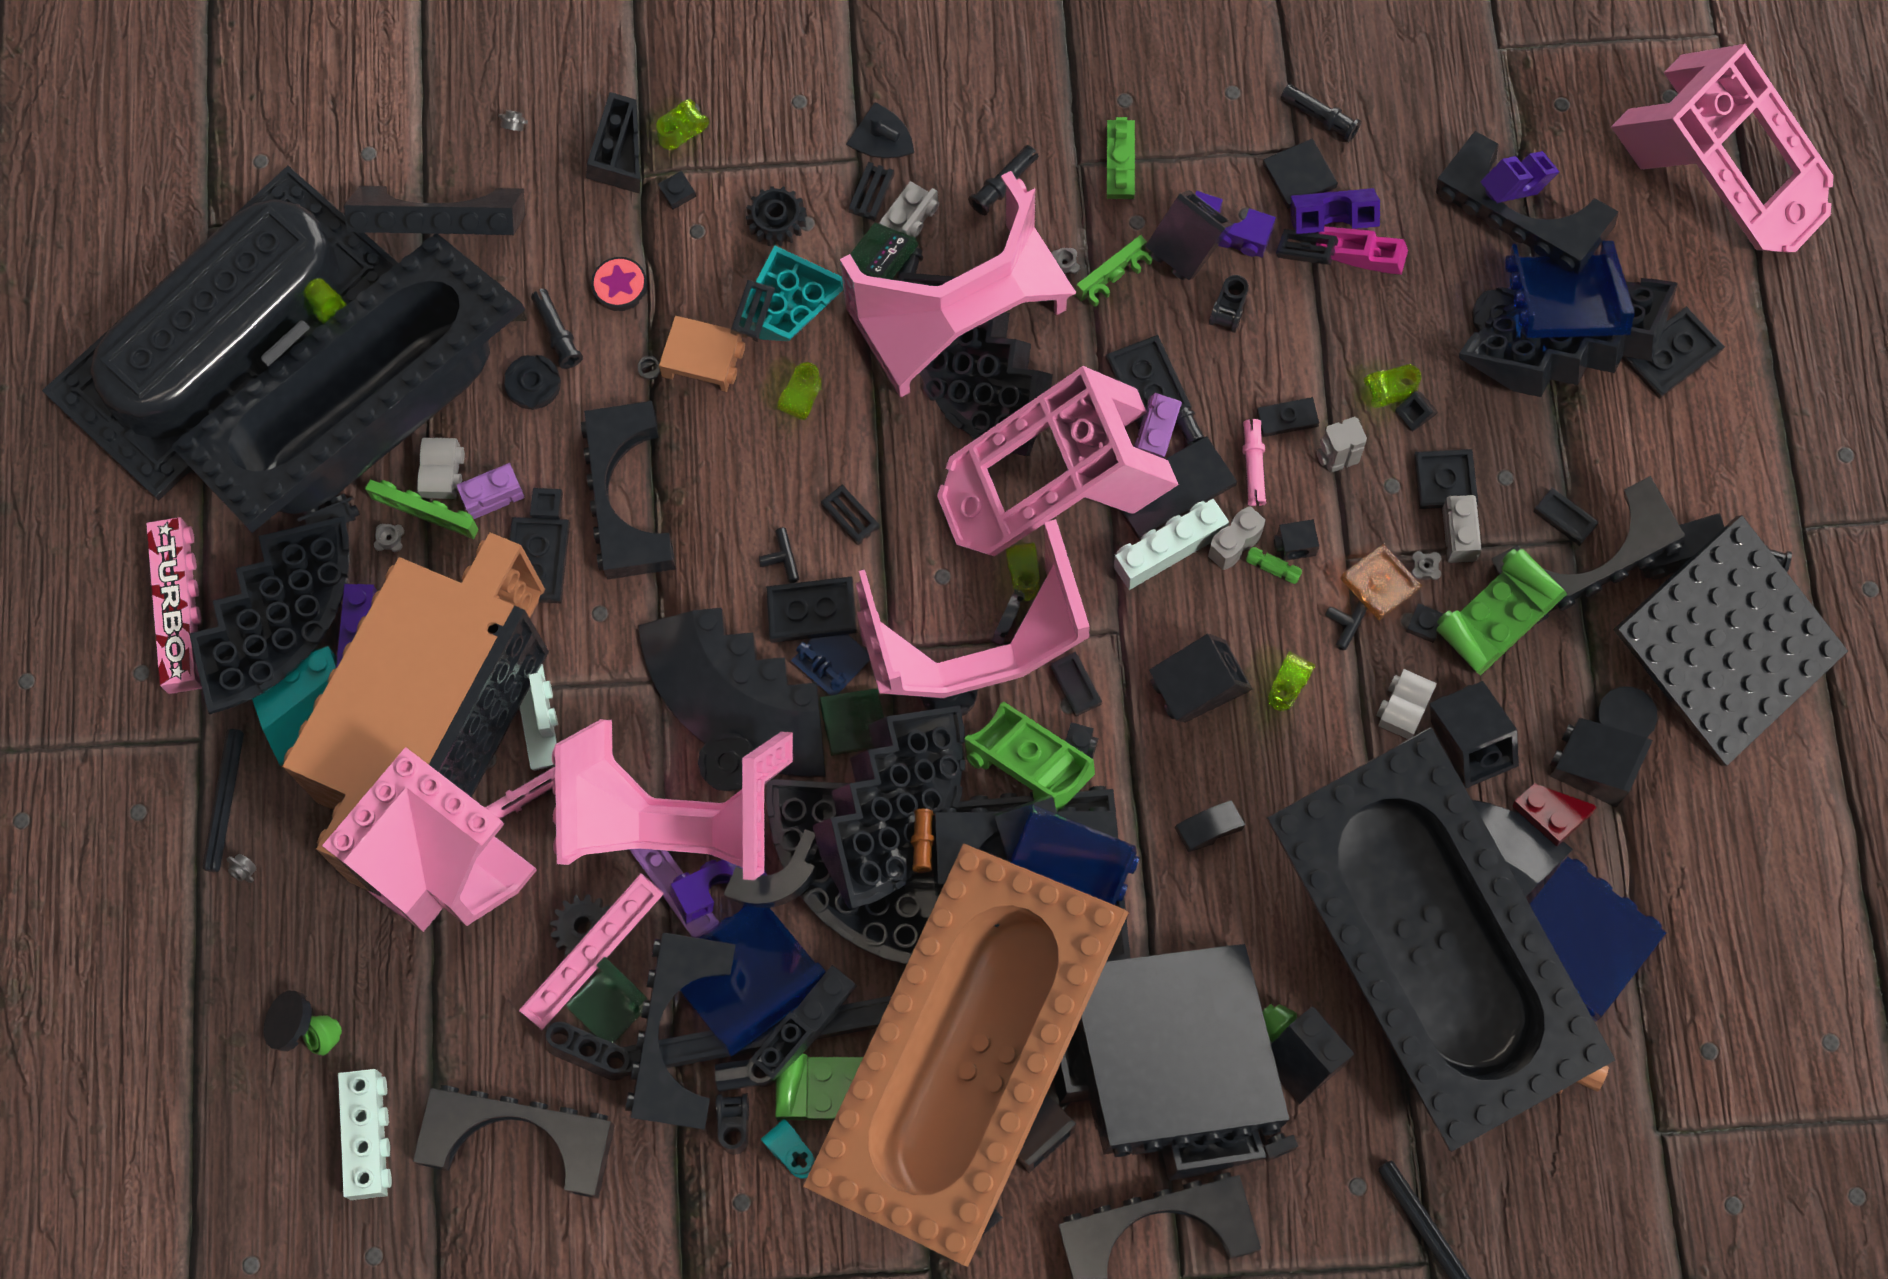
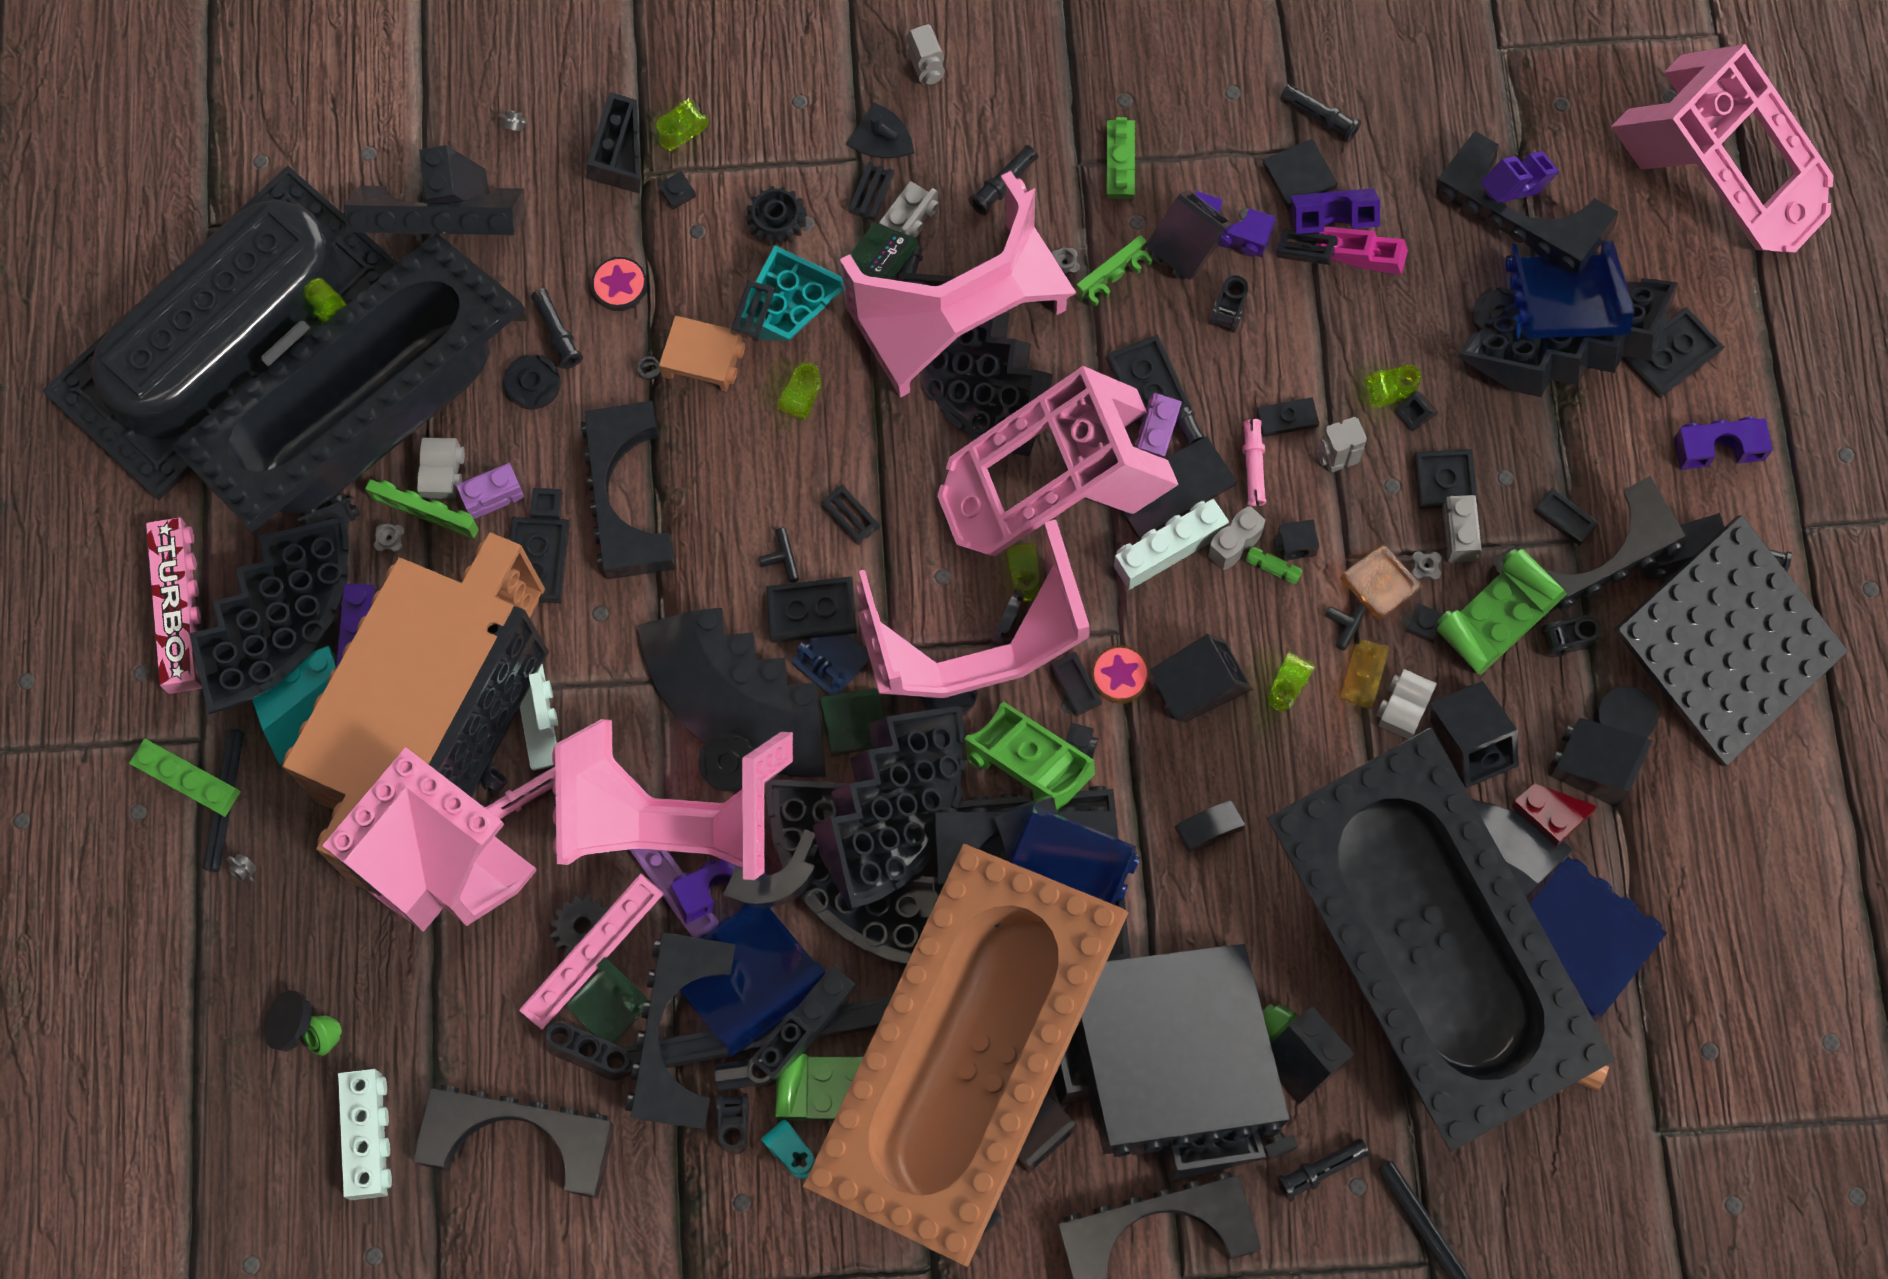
(185, 777): none -> bright green plate
(451, 176): none -> black slope
(494, 779): none -> black hinge
(922, 840): dark orange pin -> none
(925, 54): none -> light grey brick
(1120, 674): none -> tile
(1310, 1175): none -> black pin
(1364, 673): none -> clear yellow hinge
(1565, 635): none -> black piece
(1746, 437): none -> dark purple arch

